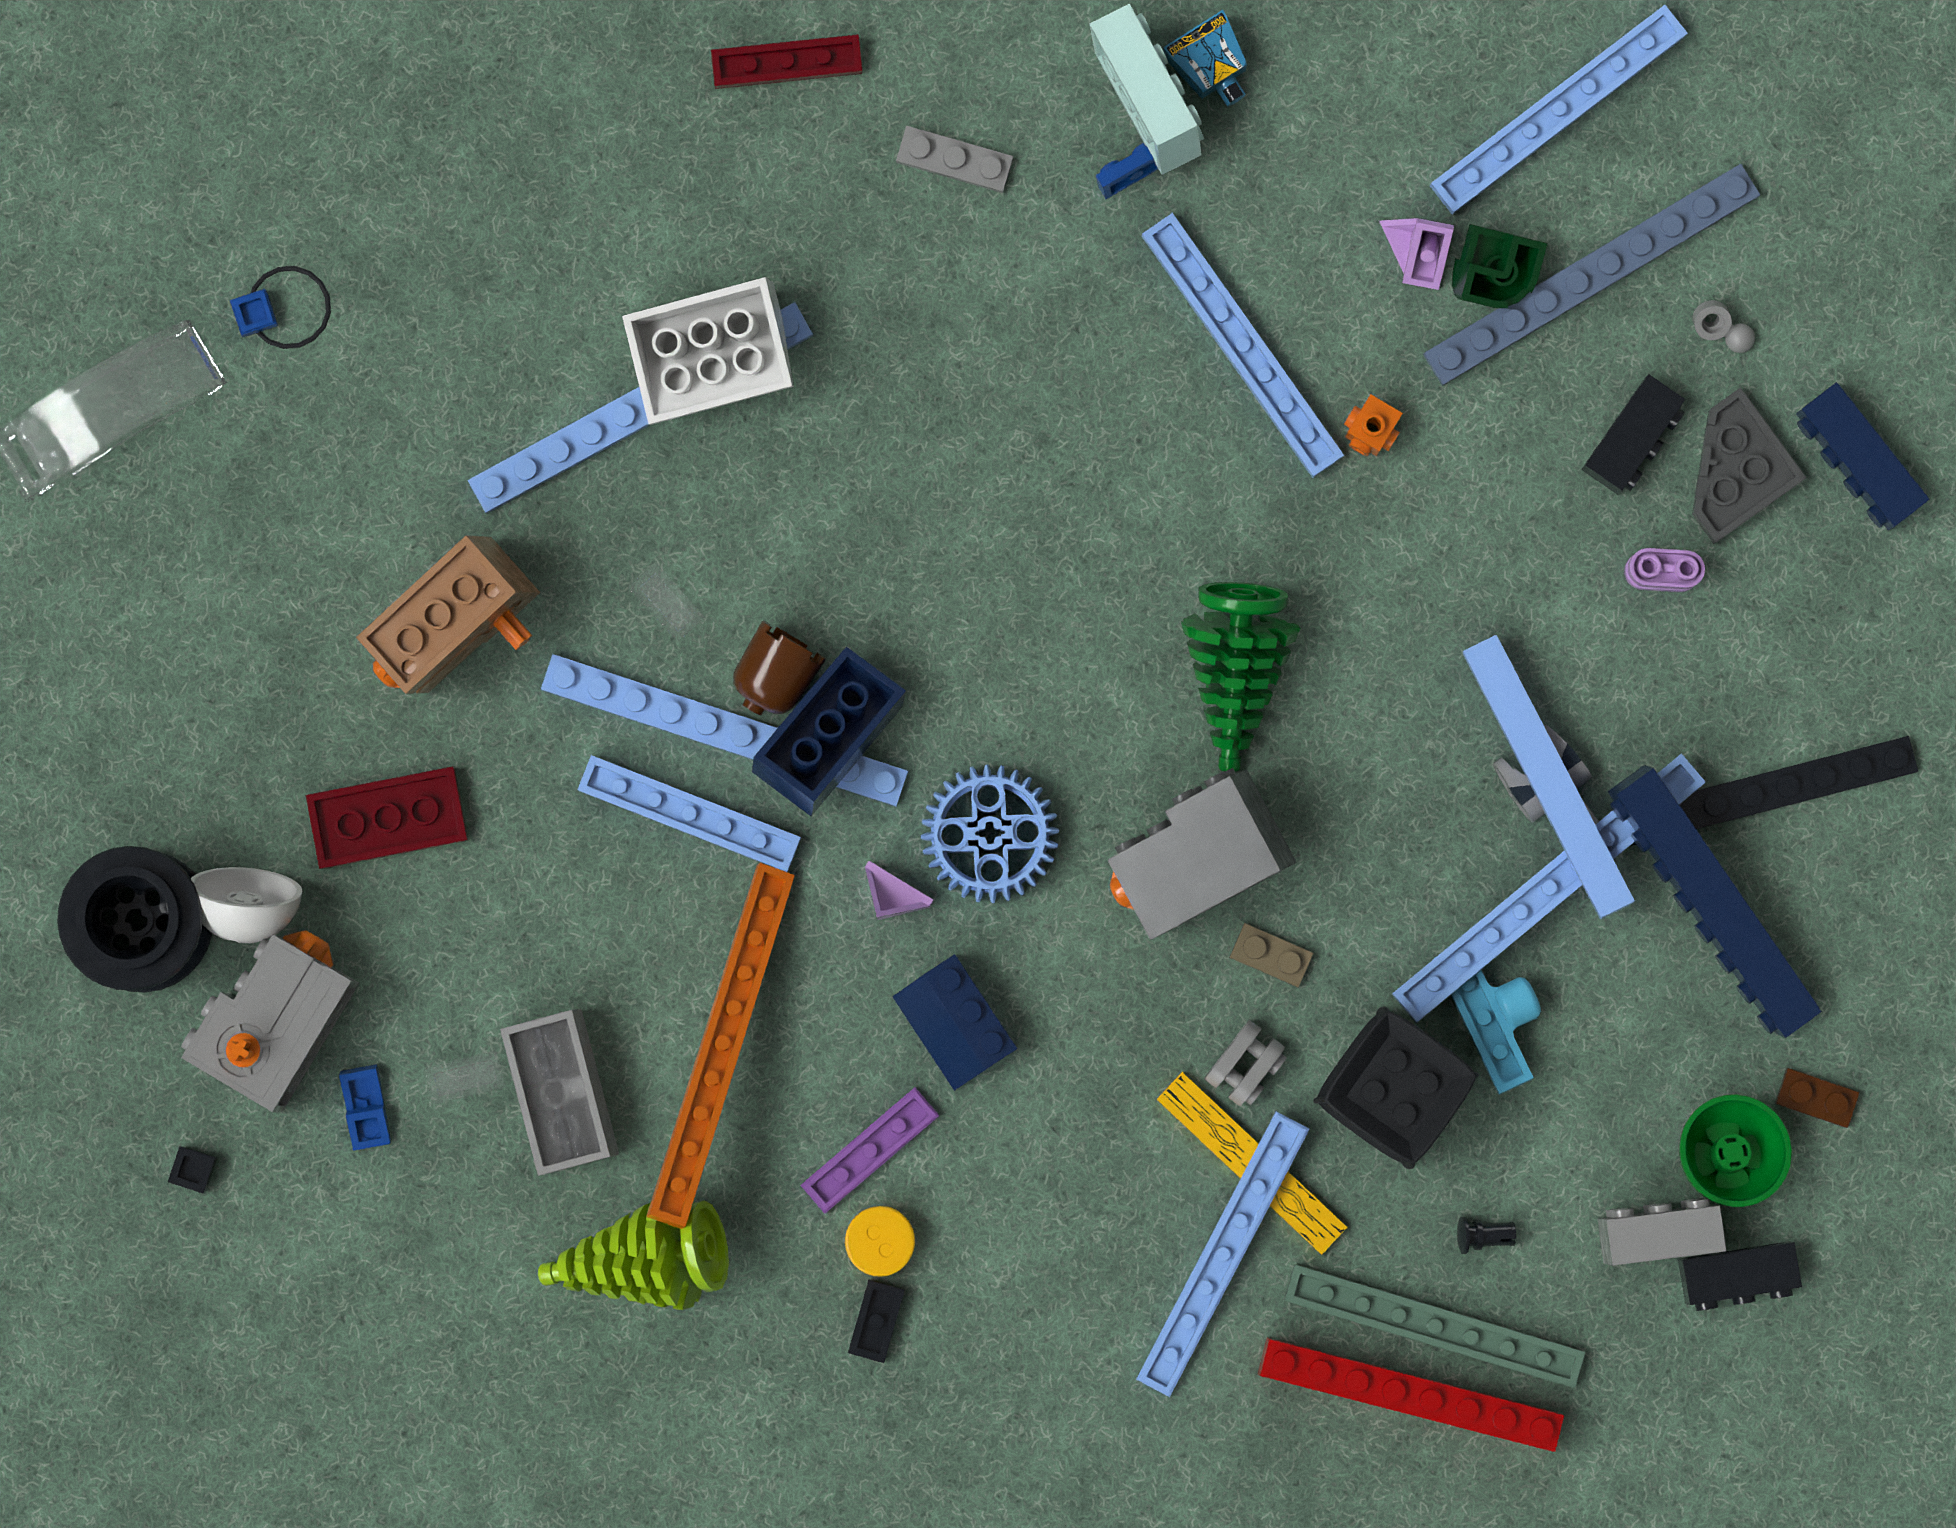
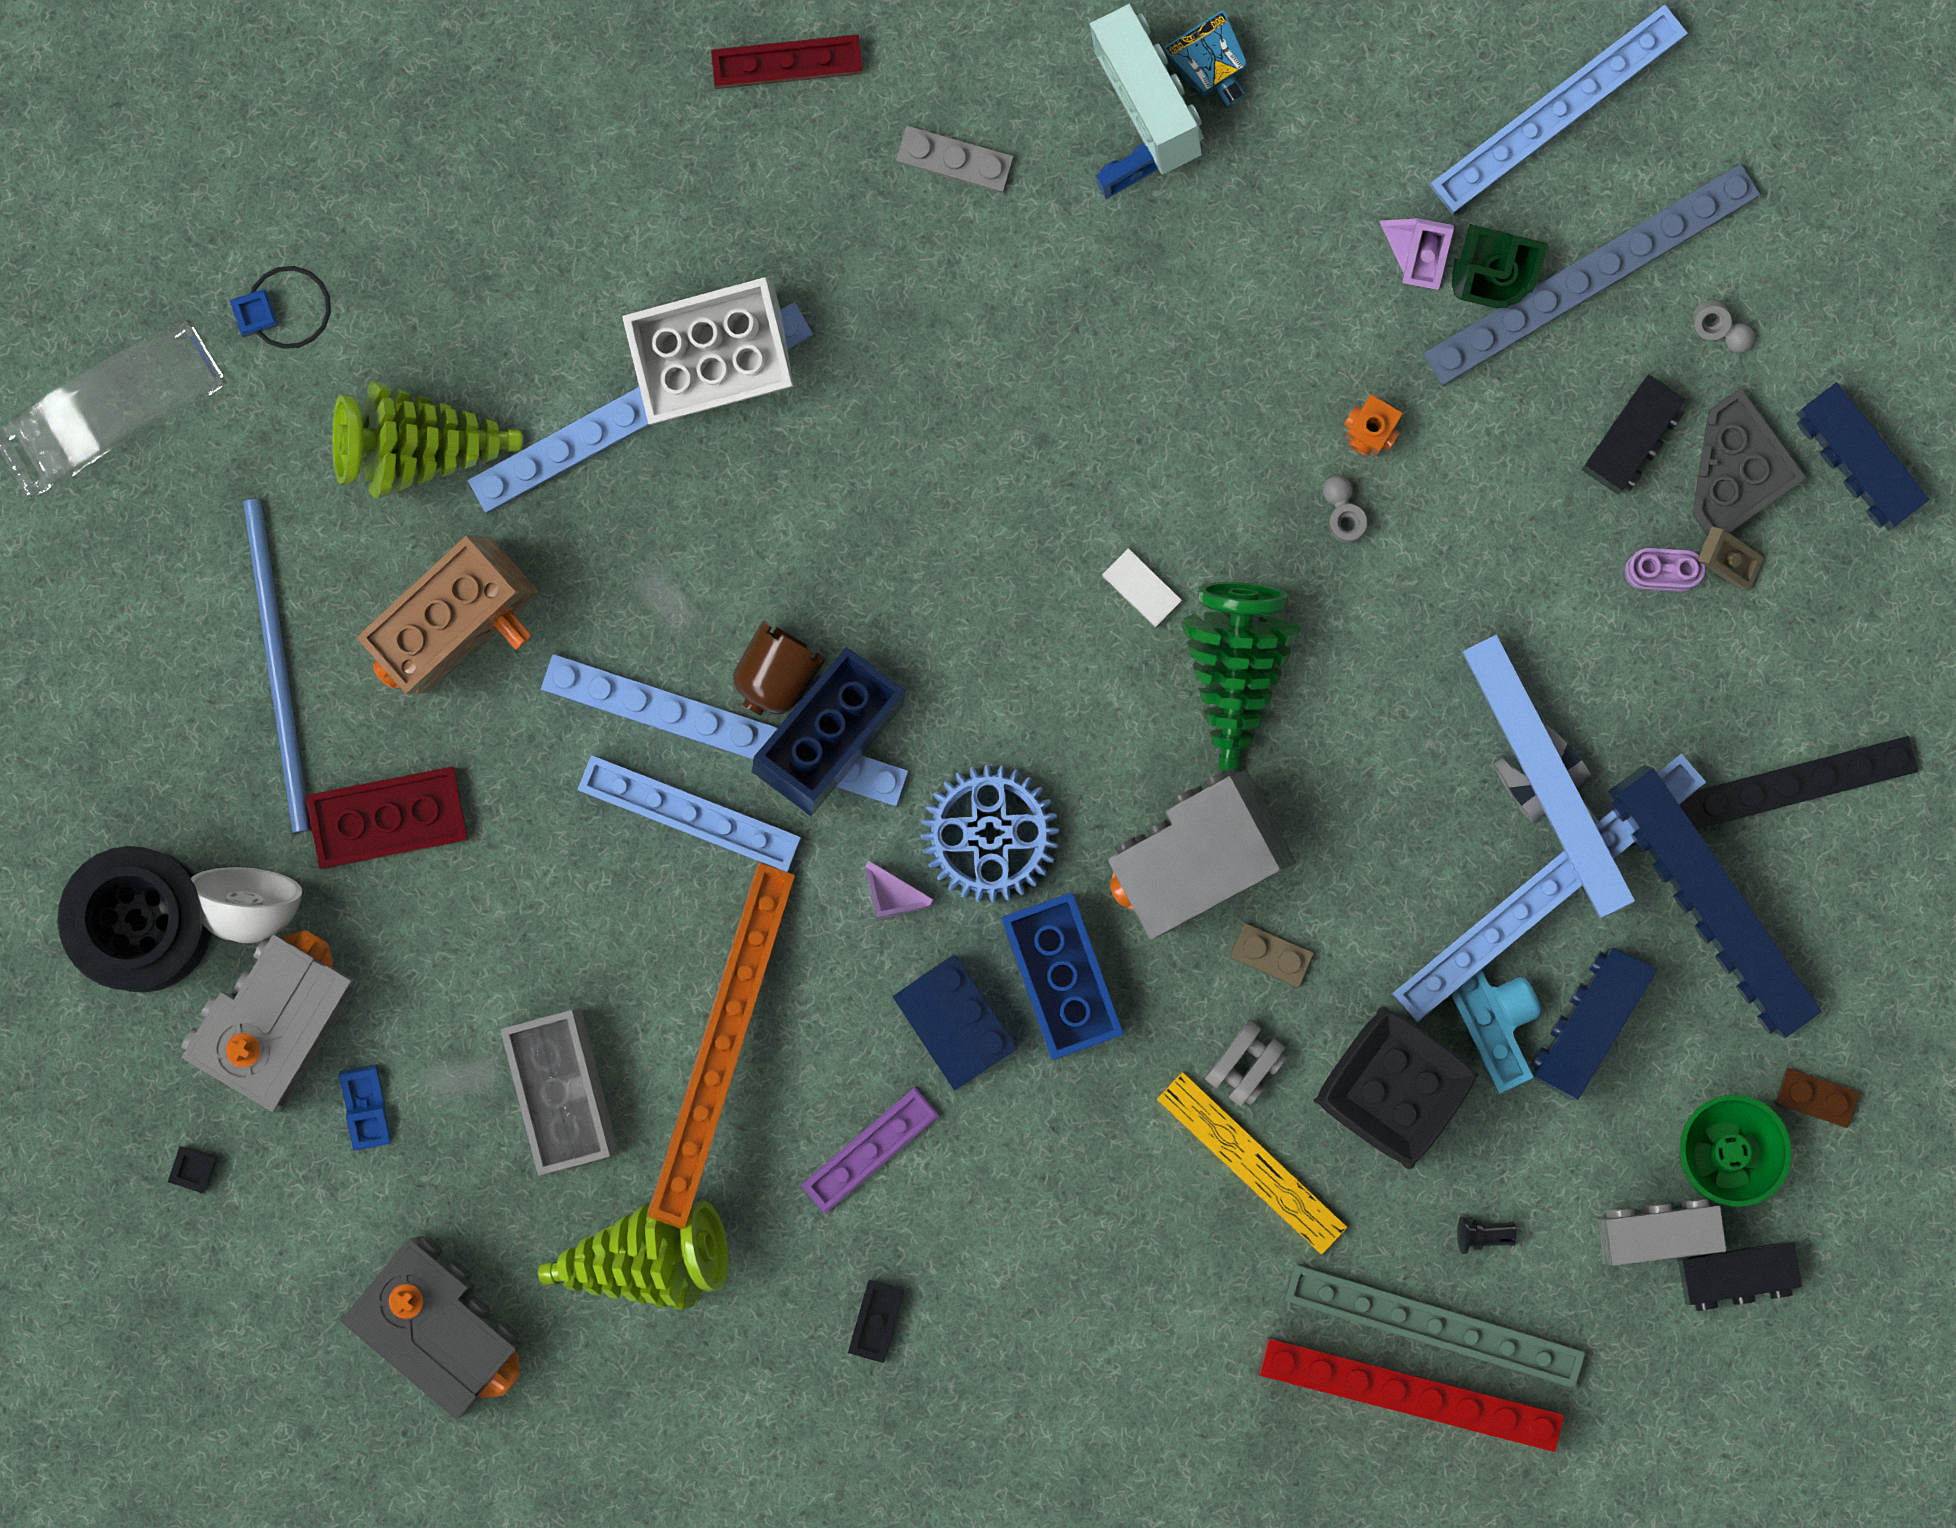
(277, 665): none -> medium blue piece
(402, 427): none -> lime plant
(434, 1334): none -> dark grey piece
(880, 1241): yellow head -> none
(1061, 976): none -> blue brick
(1141, 587): none -> white tile
(1222, 1253): light blue tile -> none
(1242, 345): light blue plate -> none
(1338, 491): none -> light grey plate
(1592, 1024): none -> dark blue slope
(1730, 558): none -> dark tan plate

